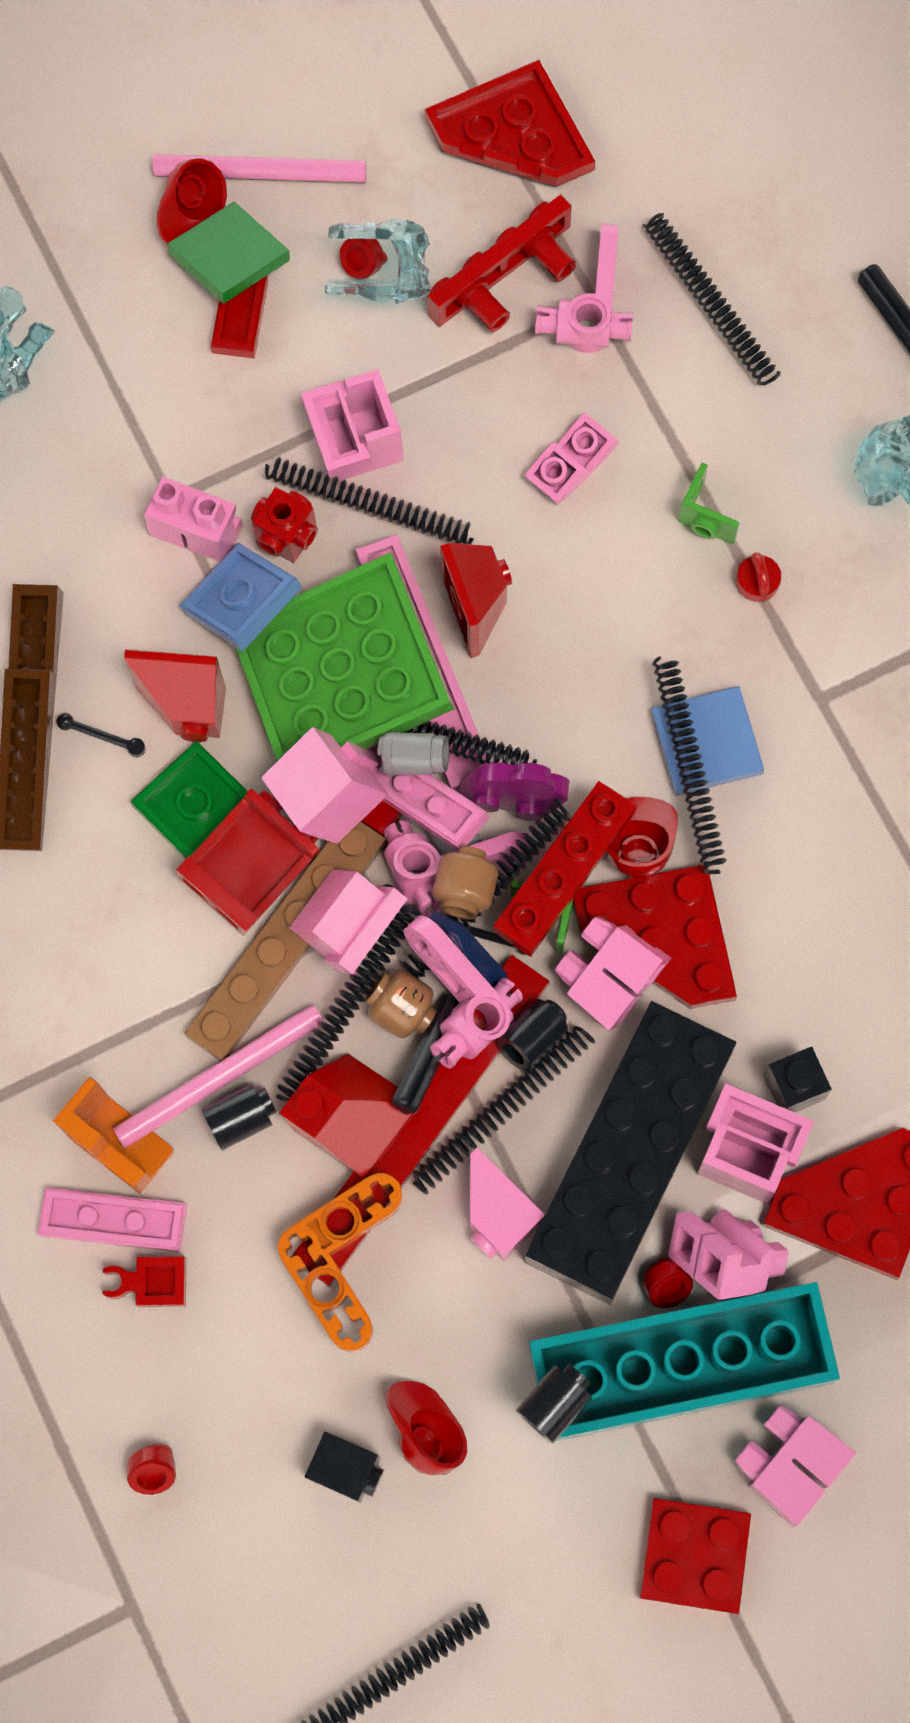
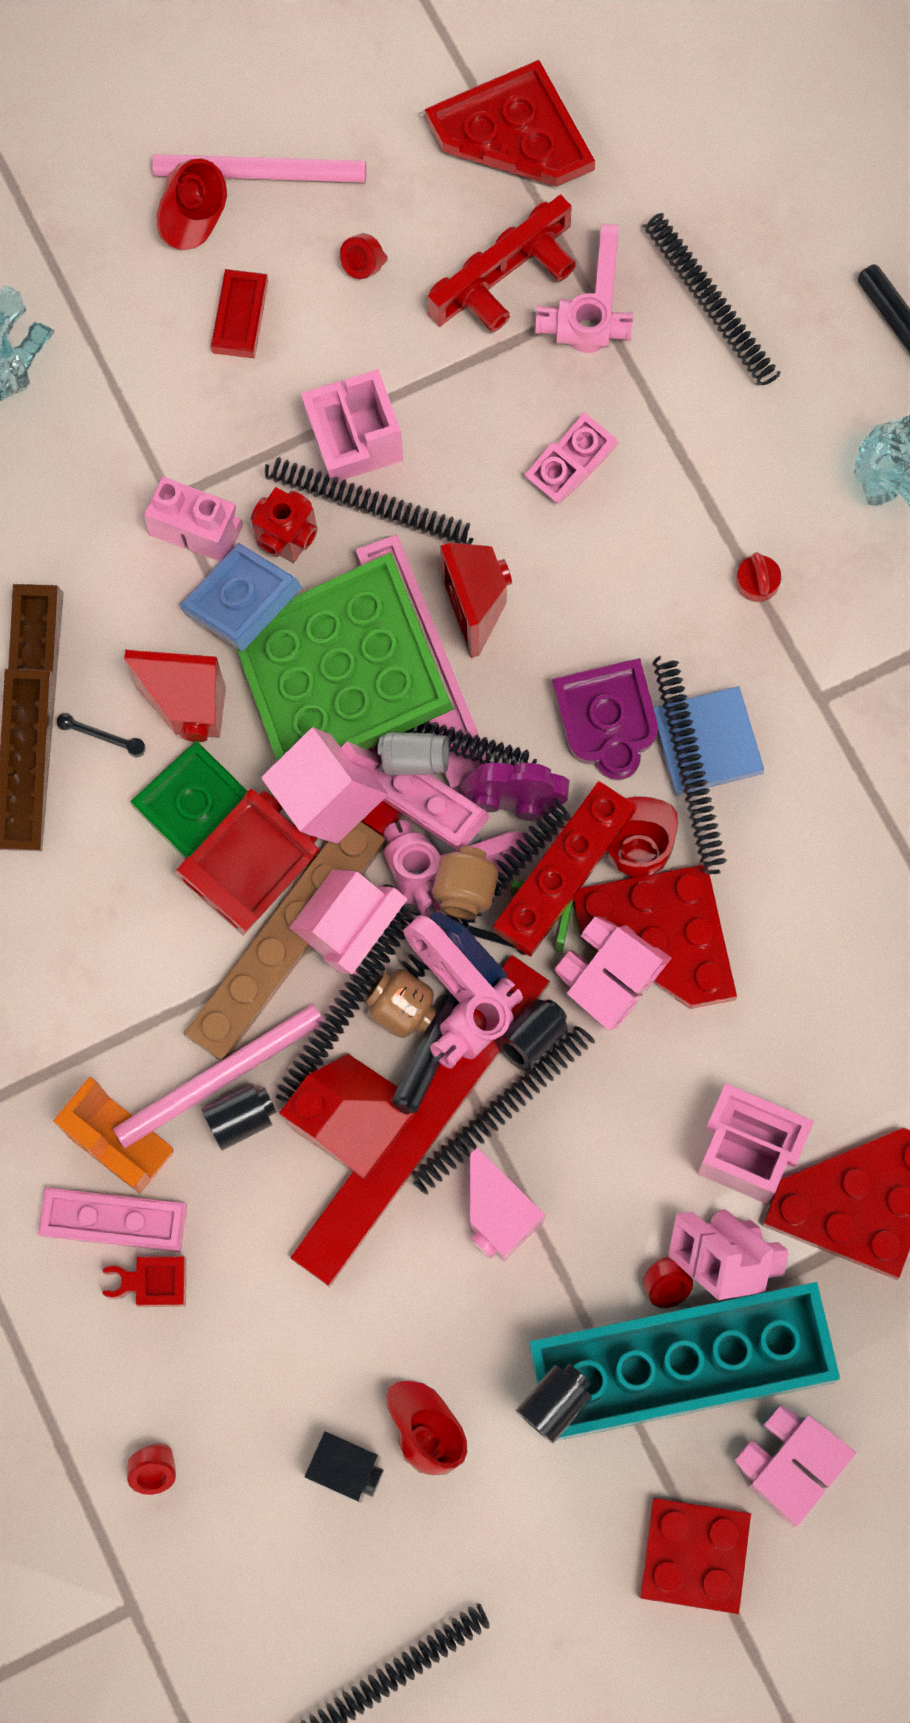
(228, 252): green tile -> none
(326, 1244): orange beam -> none
(410, 244): clear light blue piece -> none
(607, 717): none -> magenta plate
(630, 1153): black brick -> none
(703, 520): bright green bracket -> none
(797, 1080): black brick -> none

